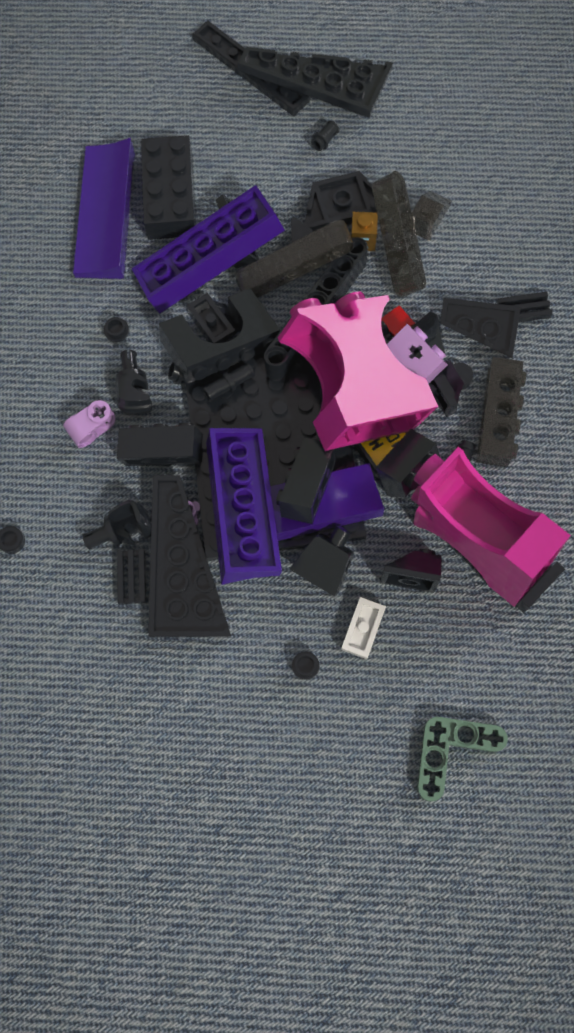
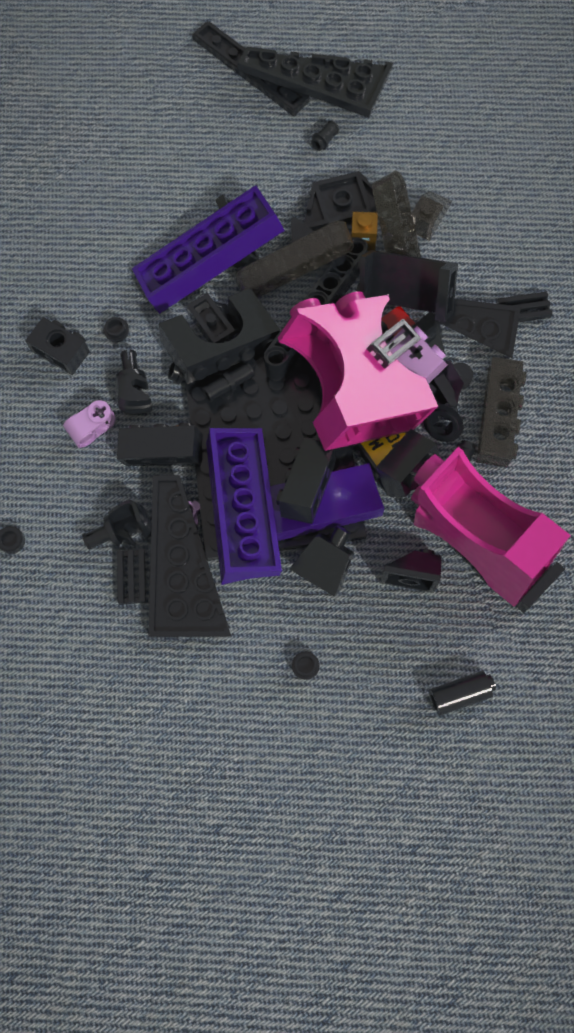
(68, 355): none -> black brick
(104, 211): dark purple arch -> none
(168, 186): black brick -> none
(363, 628): white plate -> none
(382, 353): none -> tile
(409, 281): none -> black panel
(439, 430): none -> black gear
(450, 738): sand green beam -> none
(462, 692): none -> black brick

